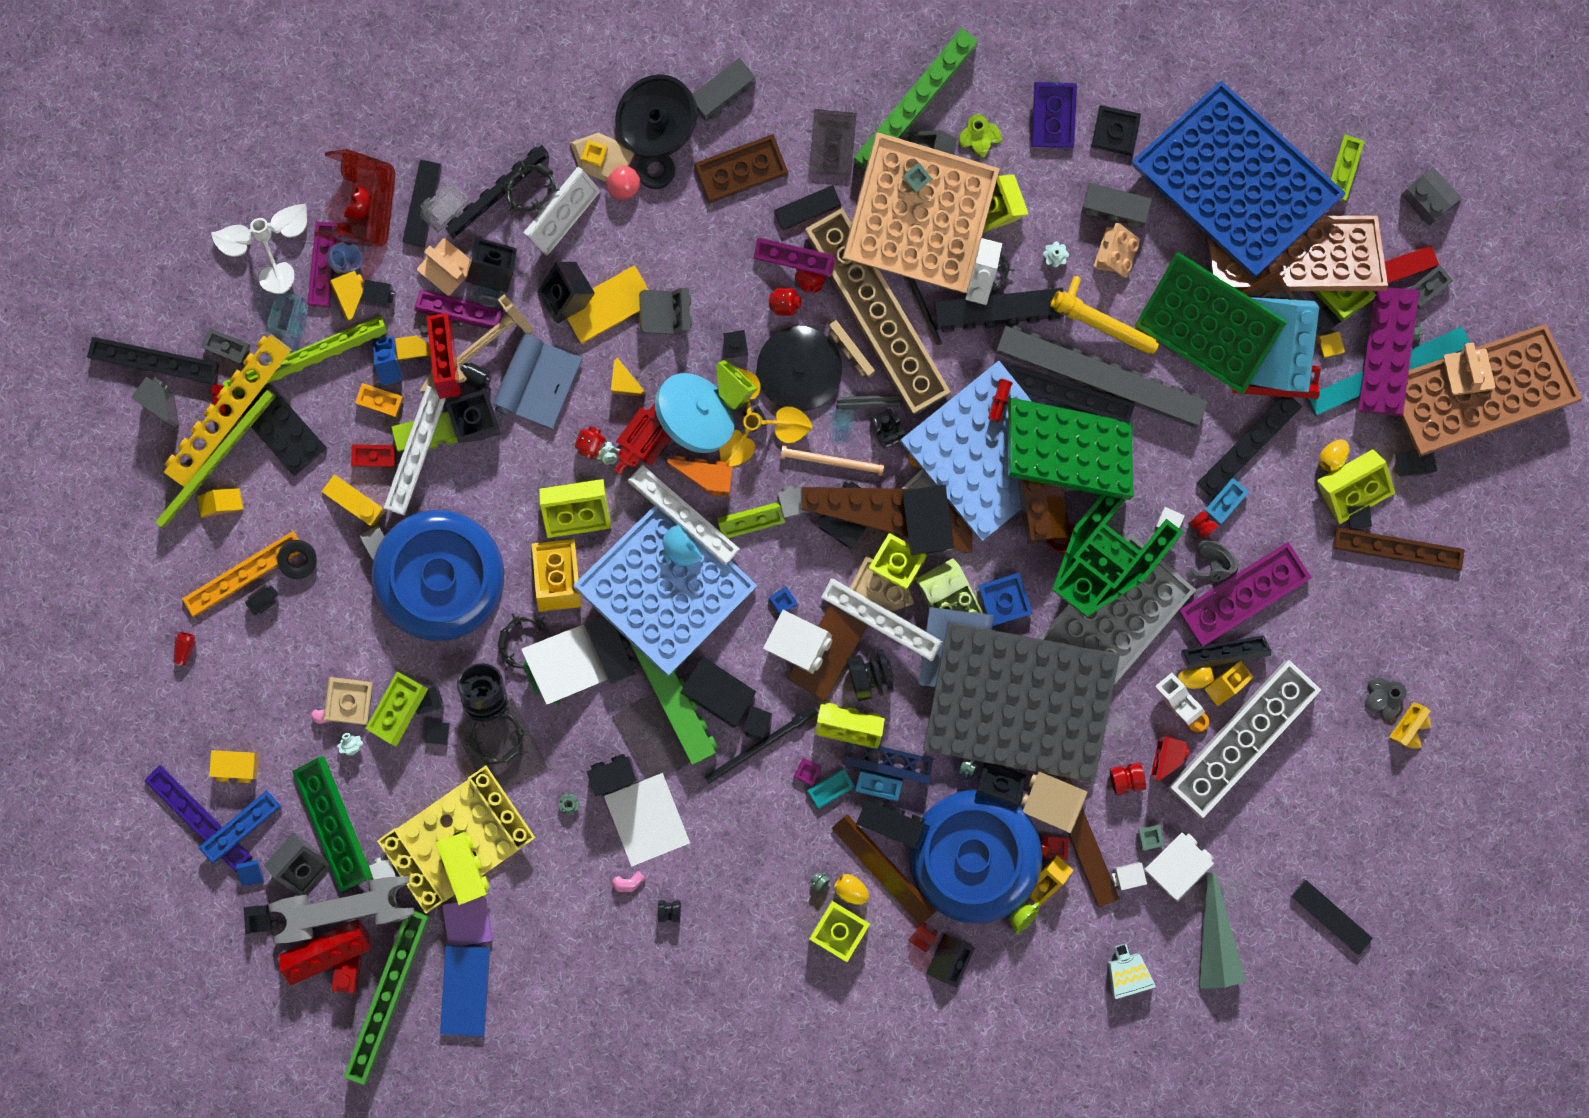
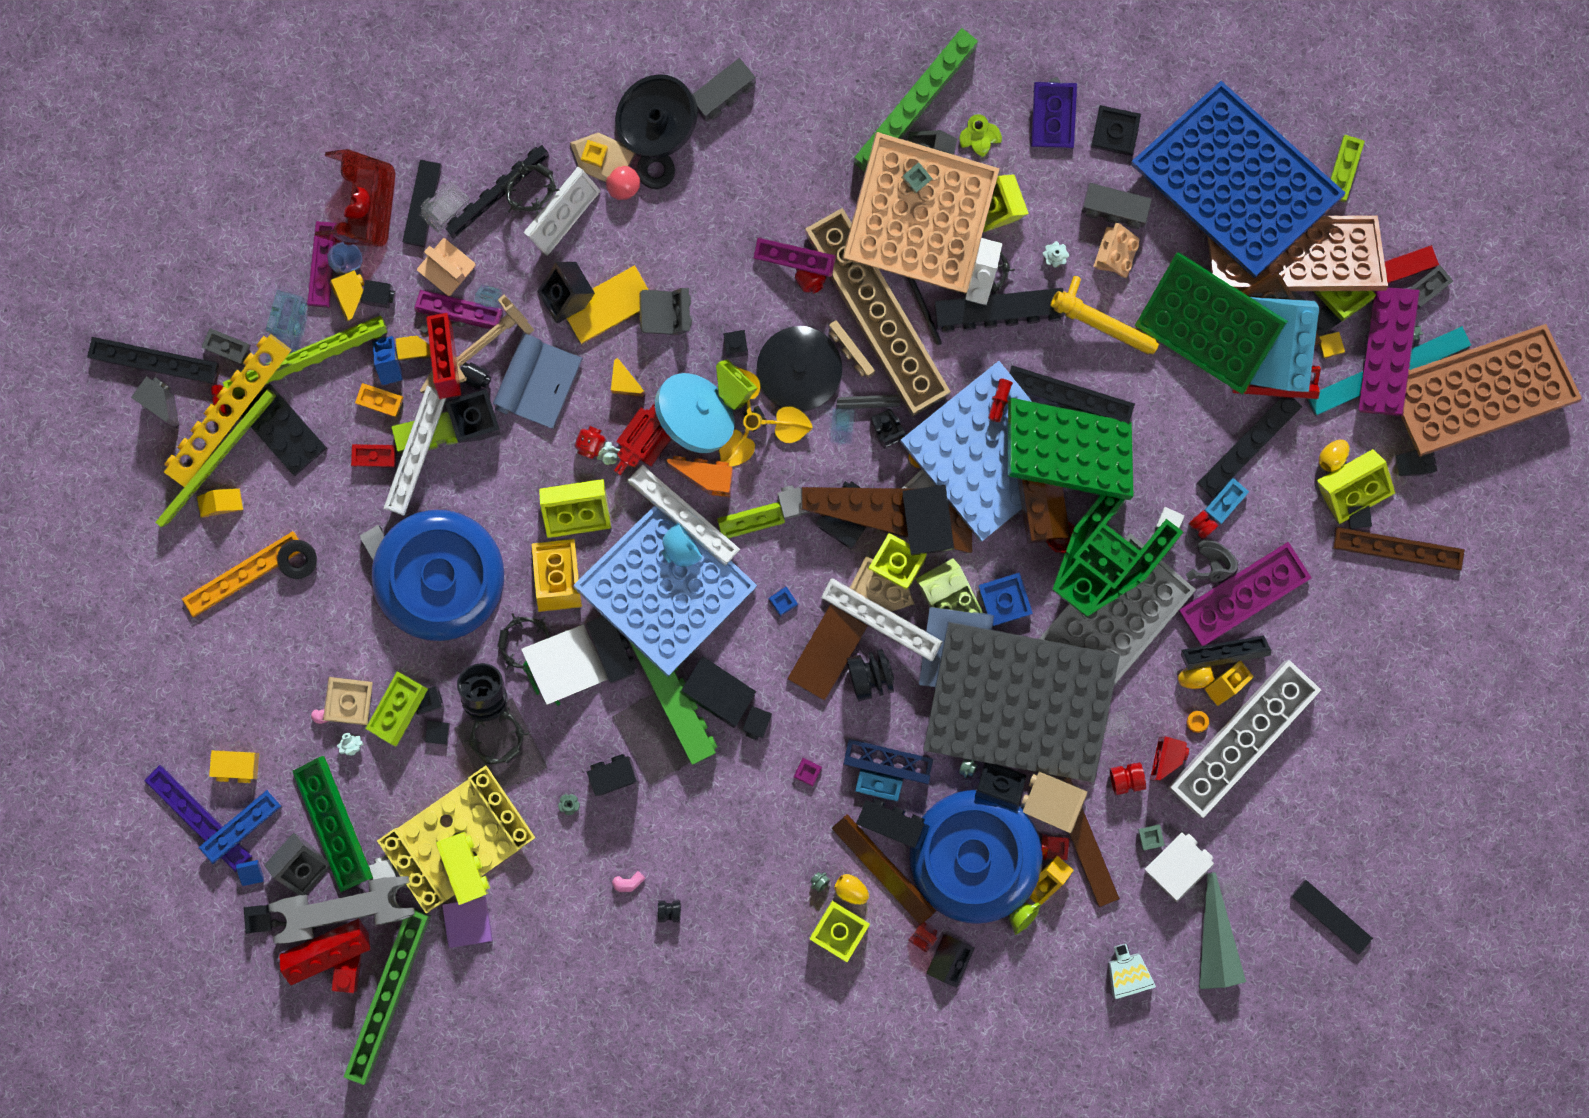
(183, 647): red cone -> none
(235, 238): white plant -> none
(262, 599): black brick -> none
(354, 501): yellow slope -> none
(465, 990): blue tile -> none
(491, 265): black slope -> none
(647, 819): white sticker -> none
(741, 168): reddish brown tile -> none
(784, 301): red head -> none
(797, 722): black bar -> none
(798, 642): white brick -> none
(807, 207): black tile -> none
(818, 458): light nougat bar -> none
(830, 788): teal tile -> none
(832, 142): clear smoke tile -> none
(849, 725): neon yellow slope -> none
(1101, 377): dark grey brick -> none
(1129, 876): white brick -> none
(1178, 699): white brick -> none
(1383, 699): dark grey plate -> none
(1406, 731): yellow tile -> none
(1431, 195): dark grey slope -> none
(1469, 371): light nougat bracket -> none

